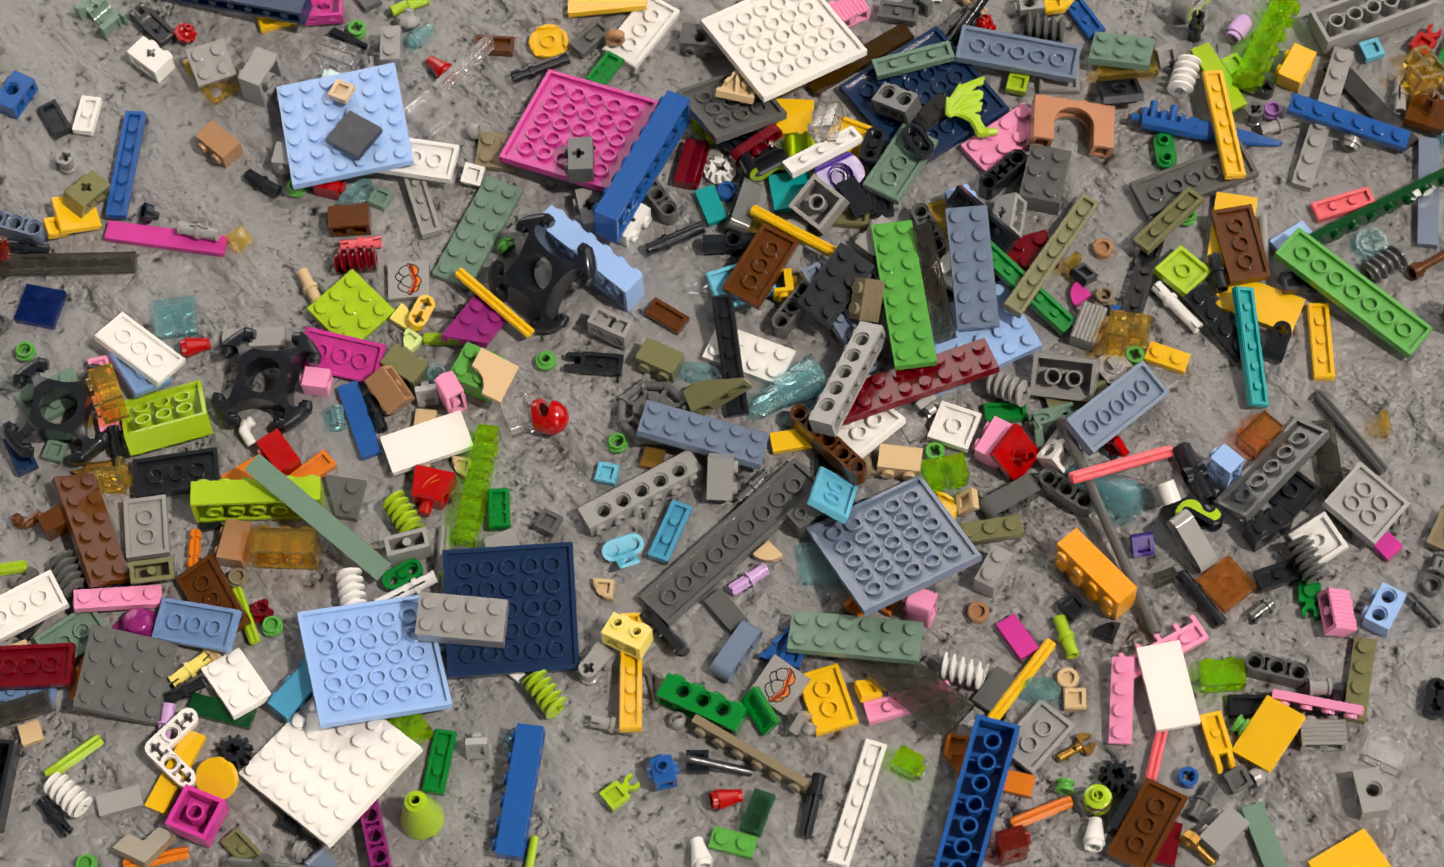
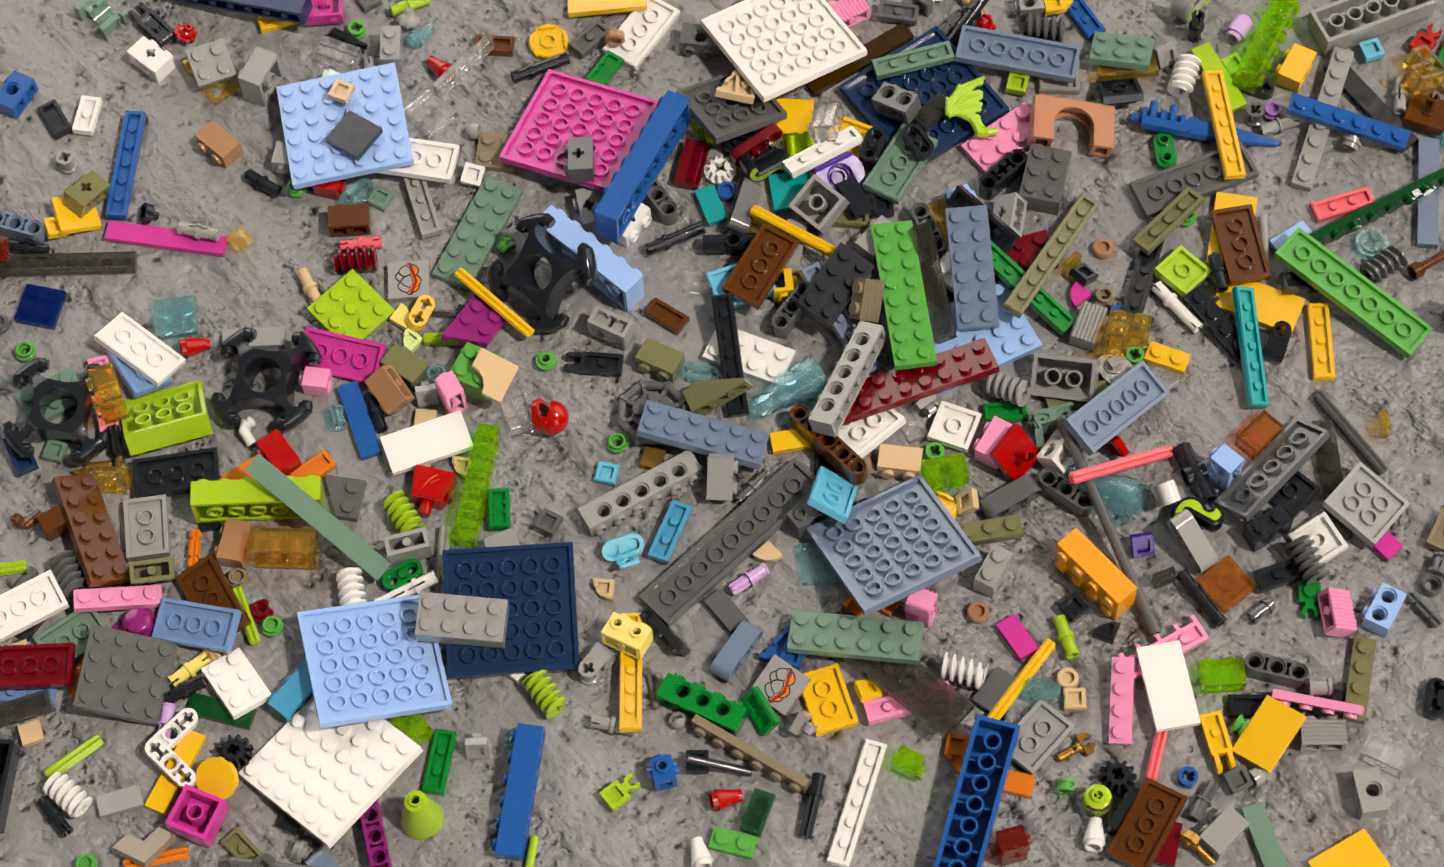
(1041, 812): orange axle -> none

